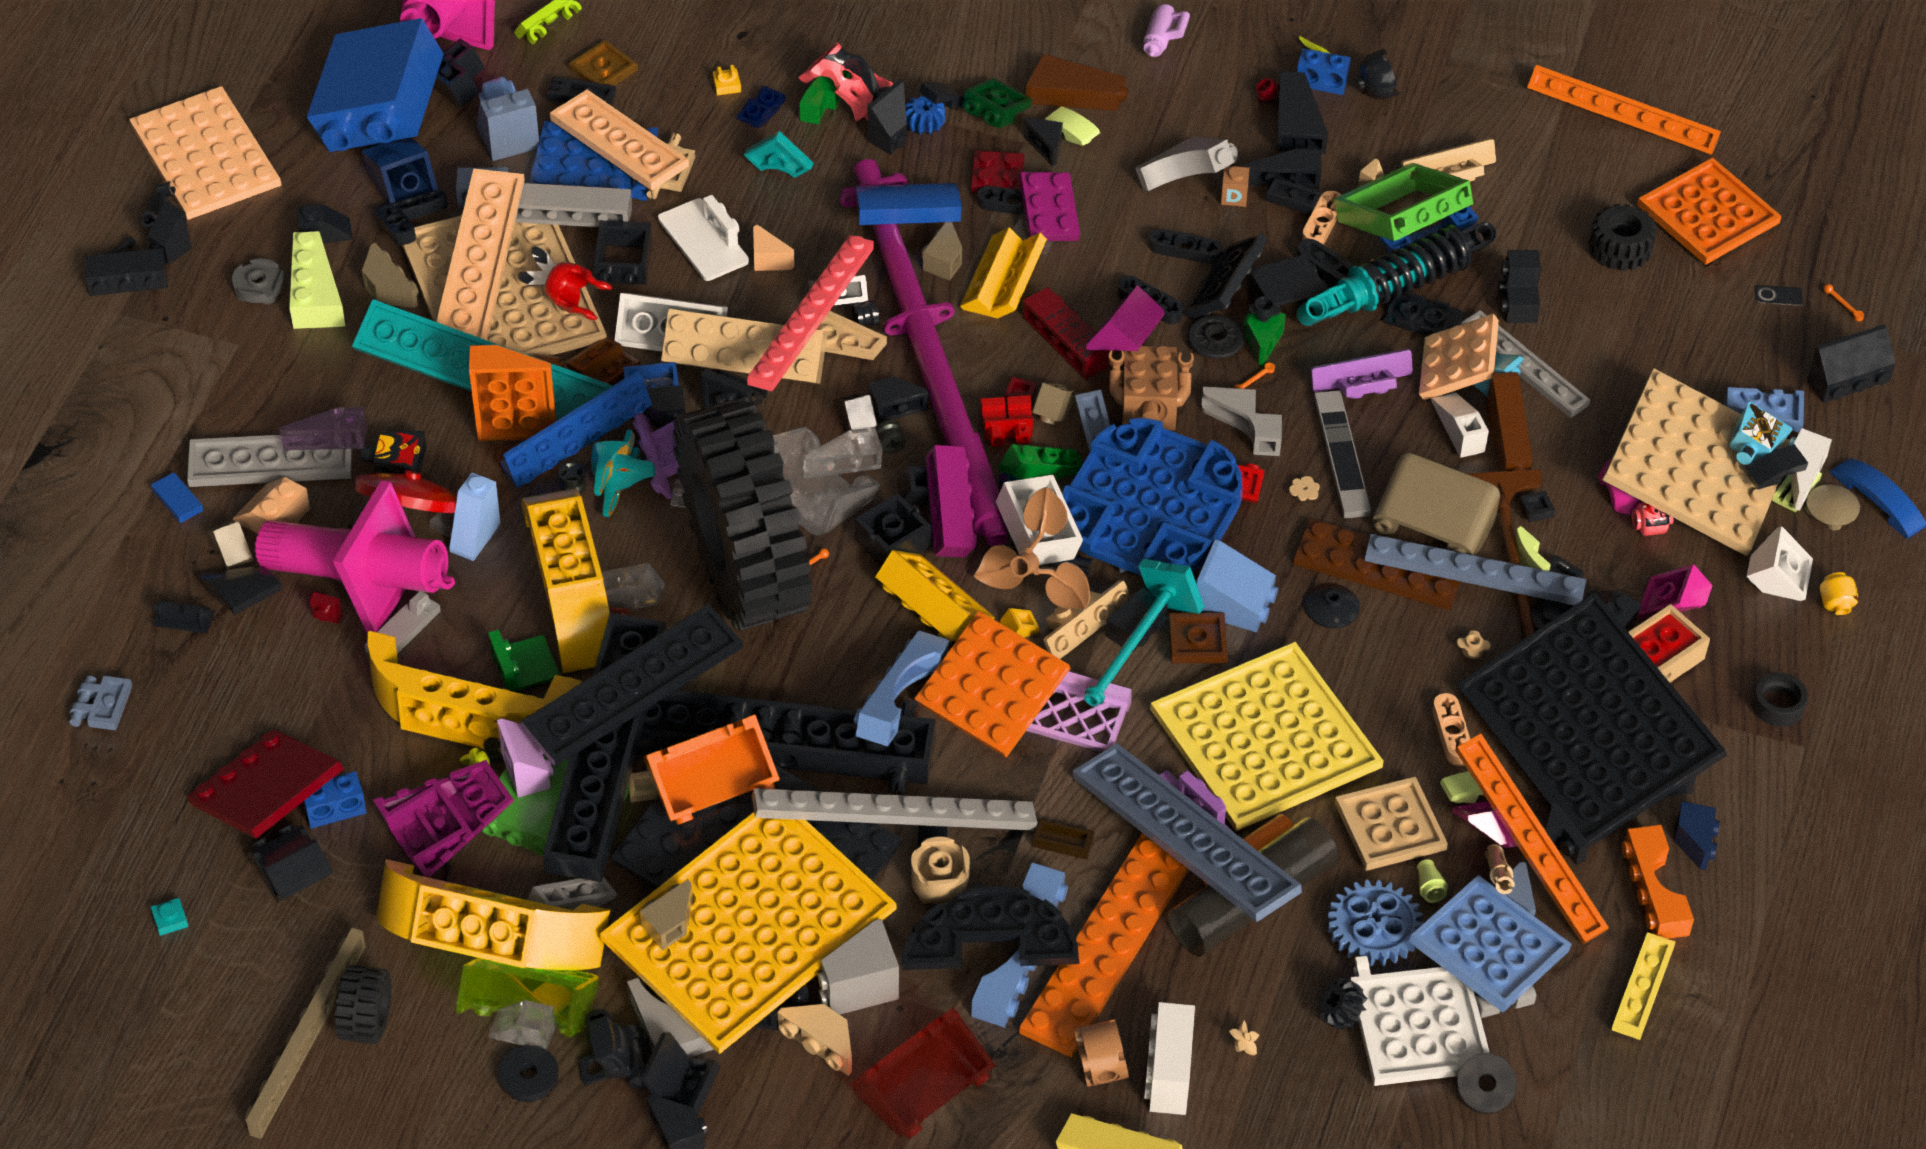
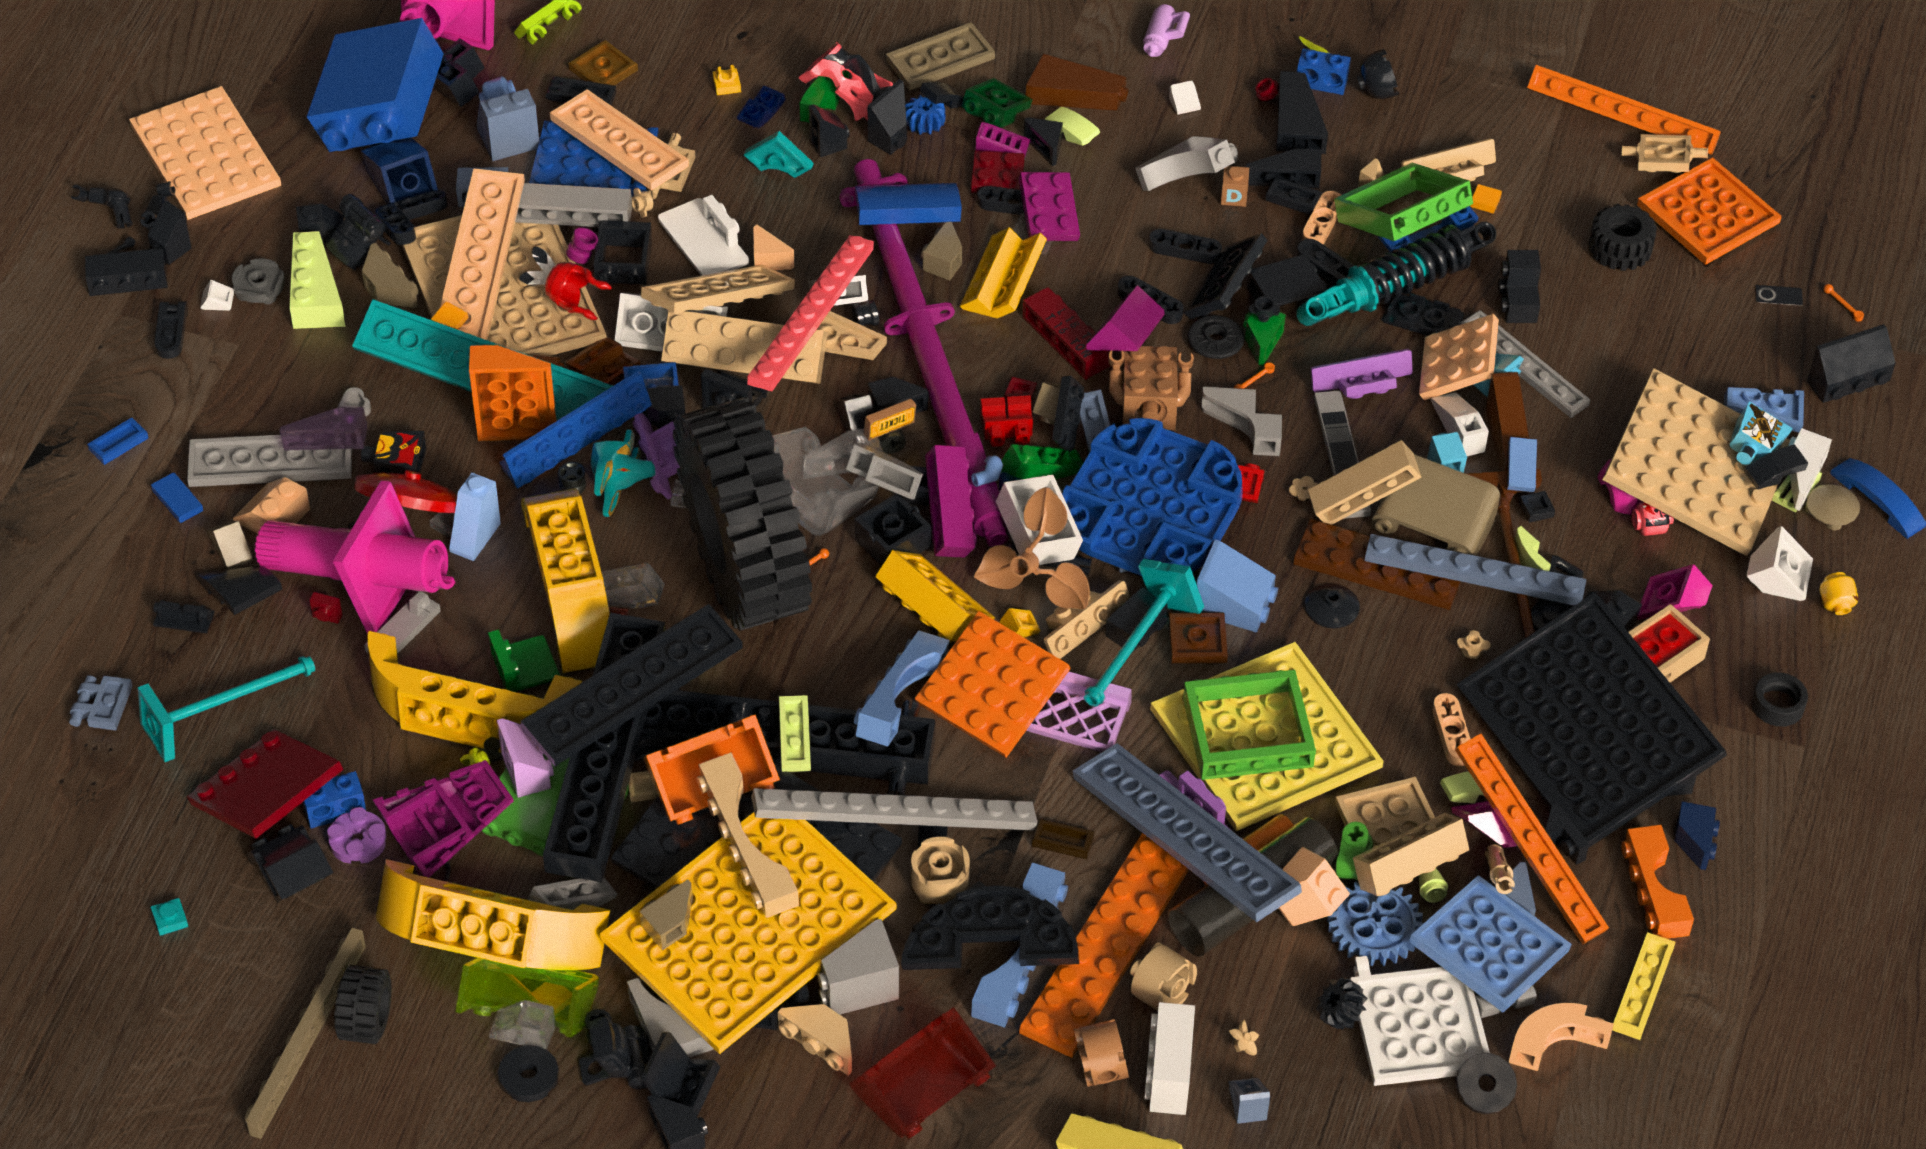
(109, 196): none -> black arm
(118, 441): none -> blue tile
(159, 723): none -> teal tile
(170, 329): none -> black plate
(217, 297): none -> white slope
(352, 823): none -> medium lavender plate
(355, 398): none -> light grey tile
(356, 232): none -> black piece
(450, 316): none -> light orange tile
(581, 246): none -> magenta wheel
(642, 202): none -> tan plate
(717, 289): none -> tan plate
(770, 881): none -> tan arch
(794, 733): none -> yellowish green plate
(827, 131): none -> black slope
(884, 470): none -> light grey slope
(889, 419): none -> tile
(940, 56): none -> dark tan plate
(991, 472): none -> medium blue arm
(994, 139): none -> magenta slope
(1068, 413): none -> black hinge
(1162, 977): none -> tan brick
(1184, 97): none -> white slope
(1249, 1100): none -> sand blue slope
(1253, 759): none -> bright green window
(1320, 888): none -> light nougat slope
(1354, 842): none -> bright green piece
(1364, 483): none -> tan brick
(1411, 854): none -> tan brick
(1448, 451): none -> medium azure slope
(1486, 198): none -> light orange tile
(1522, 464): none -> medium blue tile
(1554, 1024): none -> light nougat arch
(1664, 153): none -> tan plate

